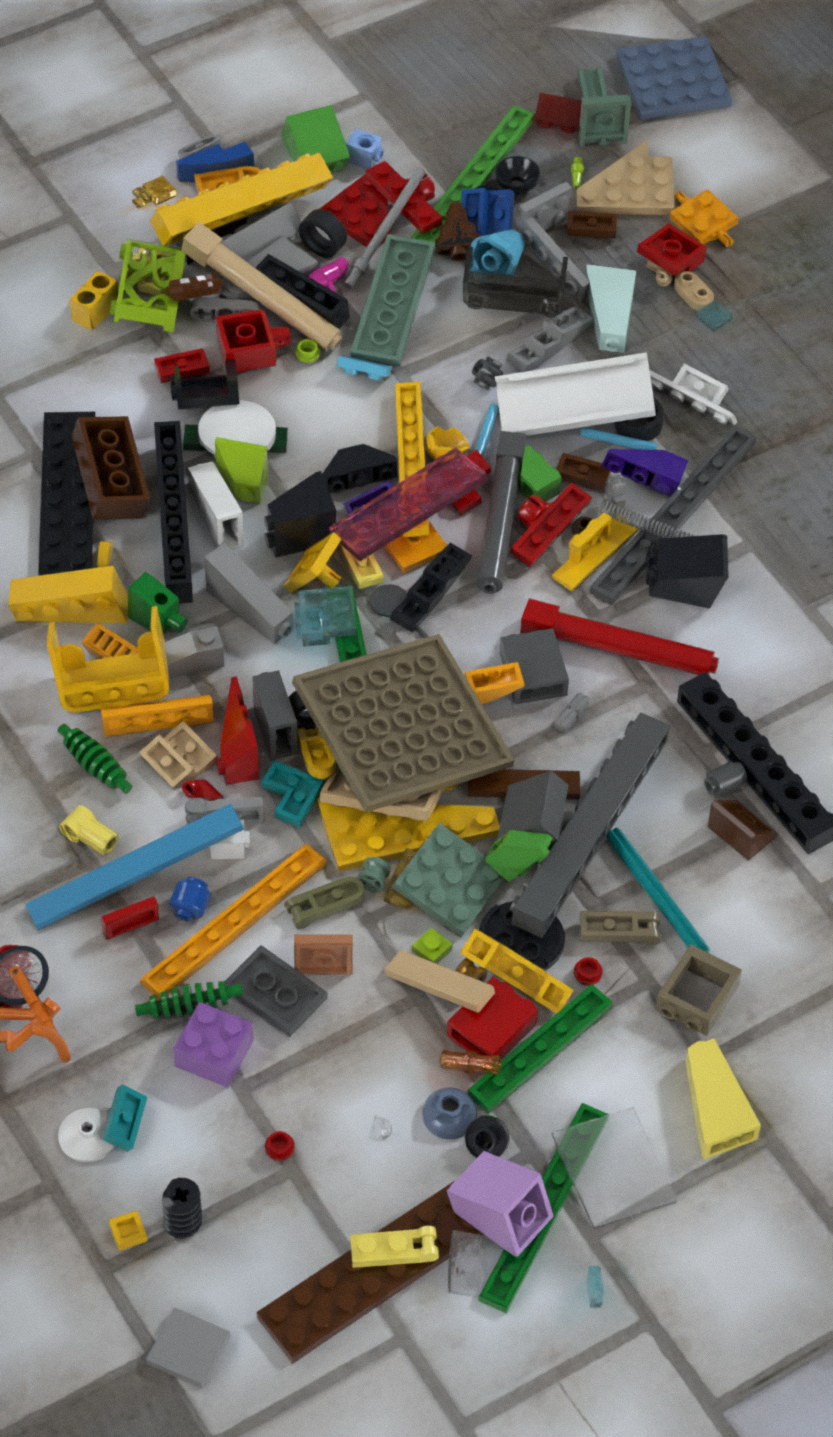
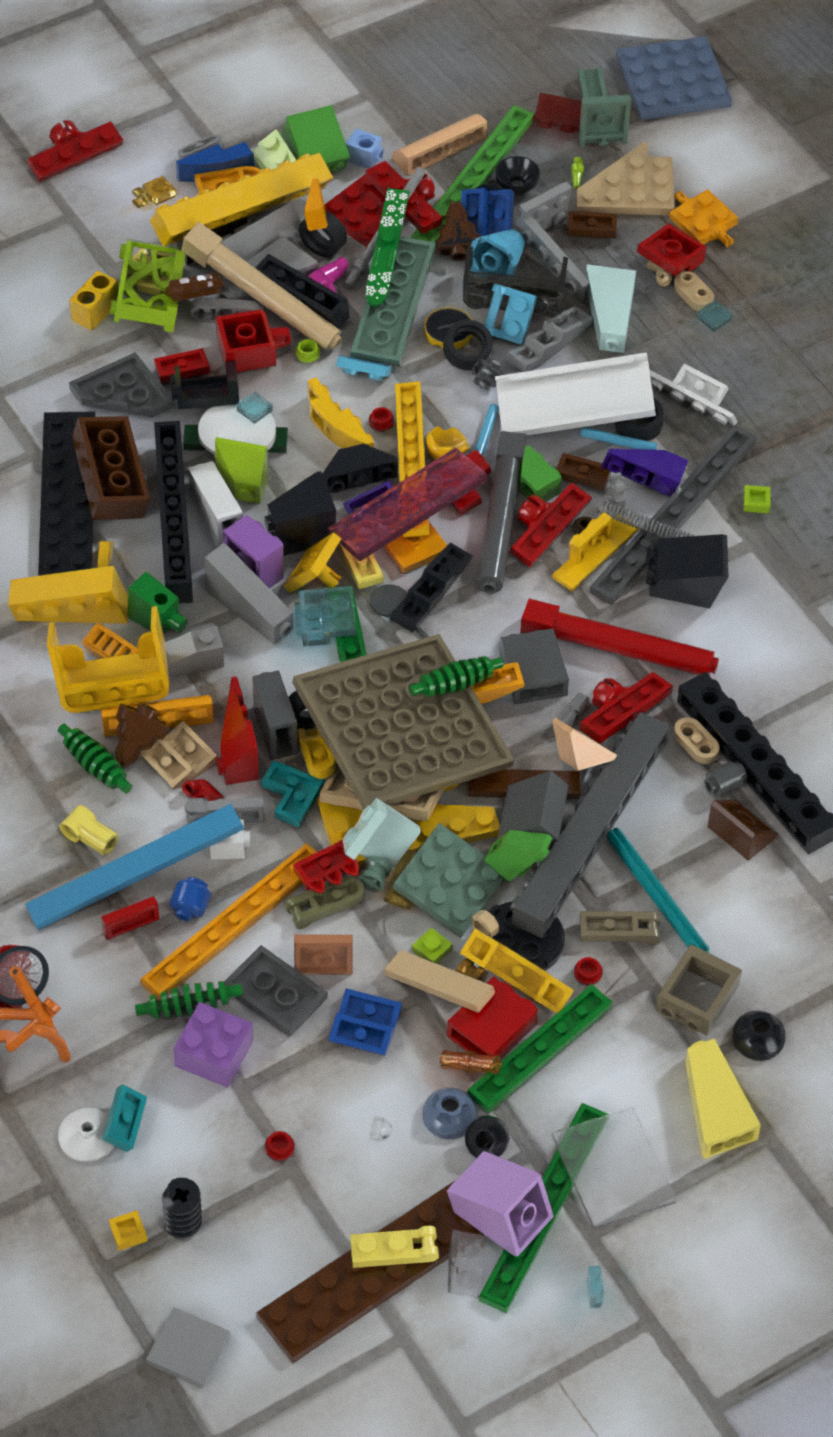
(73, 148): none -> red plate
(123, 387): none -> dark grey plate
(137, 731): none -> reddish brown rock
(254, 407): none -> clear light blue tile
(256, 549): none -> medium lavender brick
(273, 151): none -> yellowish green plate
(315, 209): none -> light orange slope
(325, 866): none -> red plate
(336, 424): none -> yellow slope
(365, 1022): none -> blue slope
(381, 419): none -> red plate
(381, 834): none -> light aqua bracket
(386, 246): none -> green piece
(439, 323): none -> black tile
(441, 144): none -> light nougat brick
(456, 676): none -> green piece
(467, 327): none -> black tyre
(485, 923): none -> tan tile
(517, 314): none -> medium azure plate
(578, 749): none -> light nougat slope
(622, 704): none -> red plate
(698, 742): none -> tan plate
(754, 1044): none -> black piece
(757, 499): none -> lime plate

